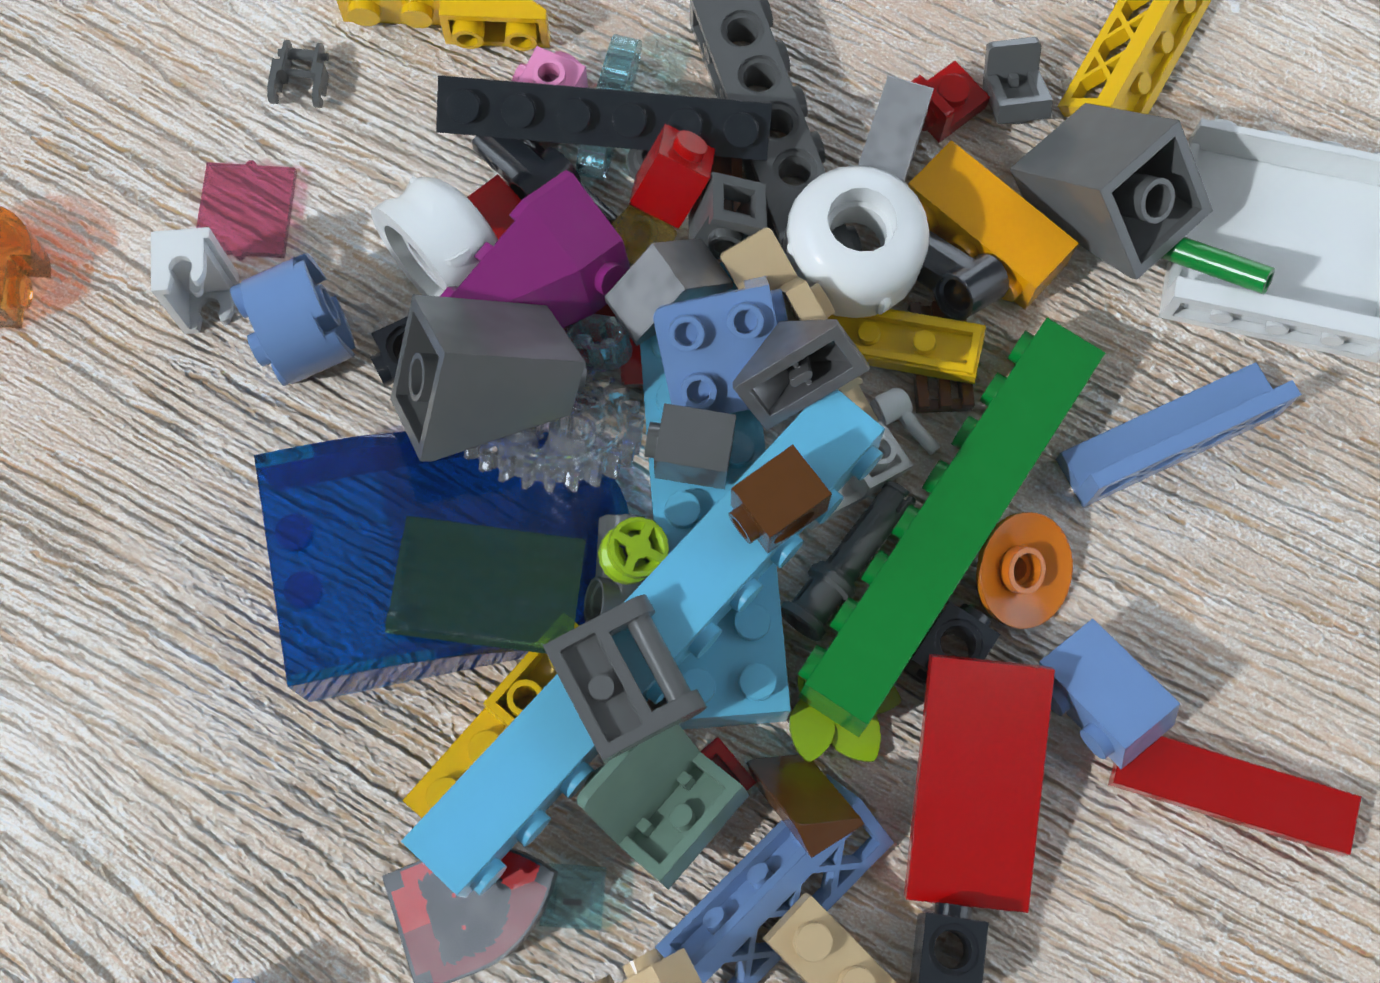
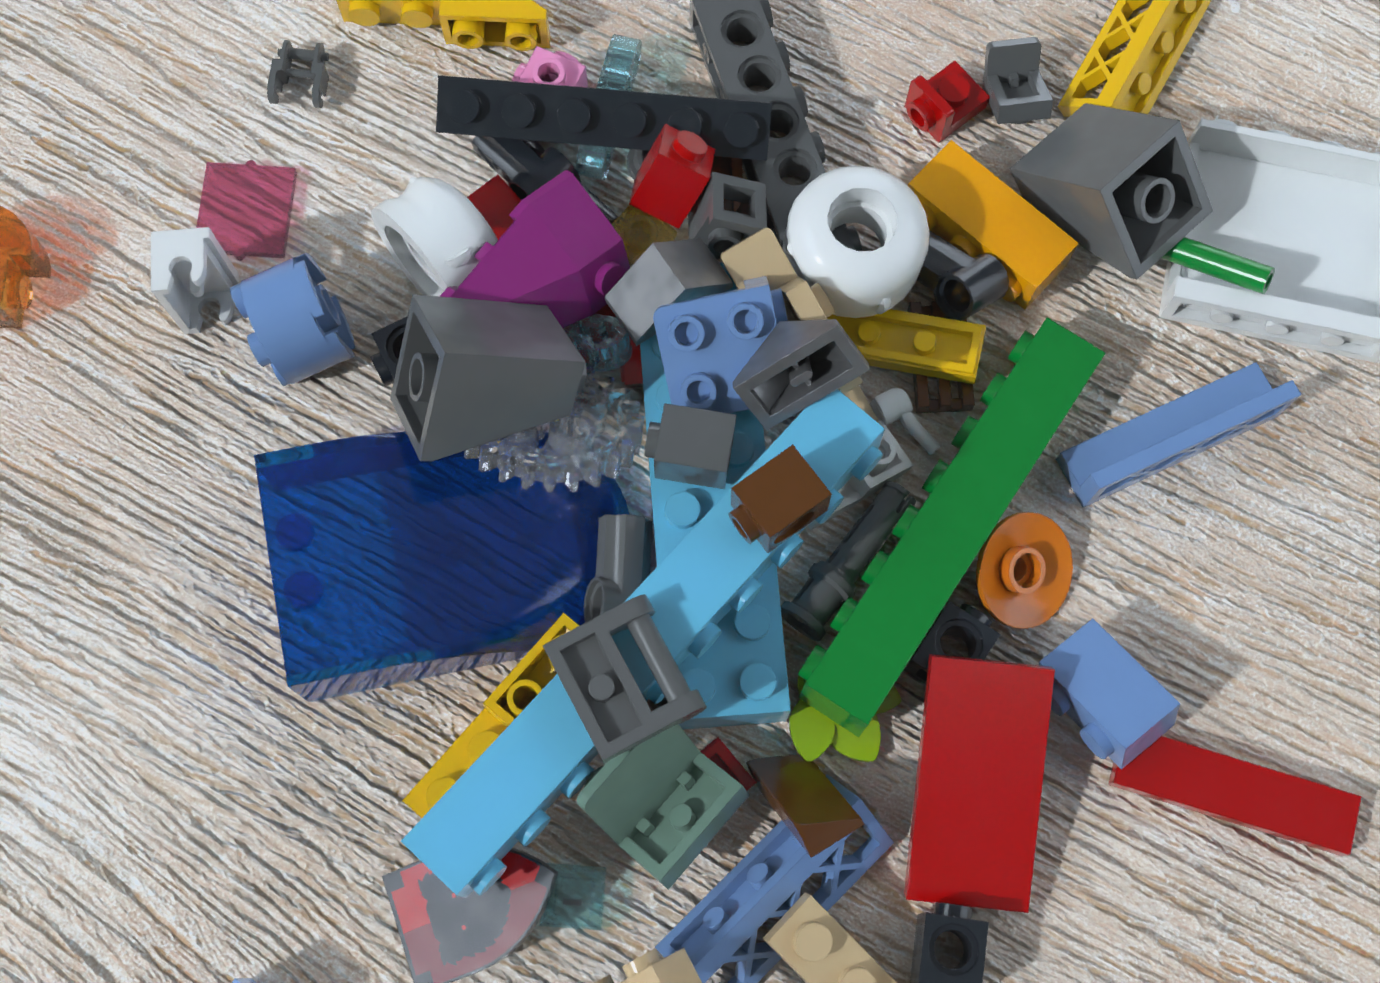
(484, 585): piece -> none
(641, 541): lime wheel -> none
(896, 127): flat silver piece -> none

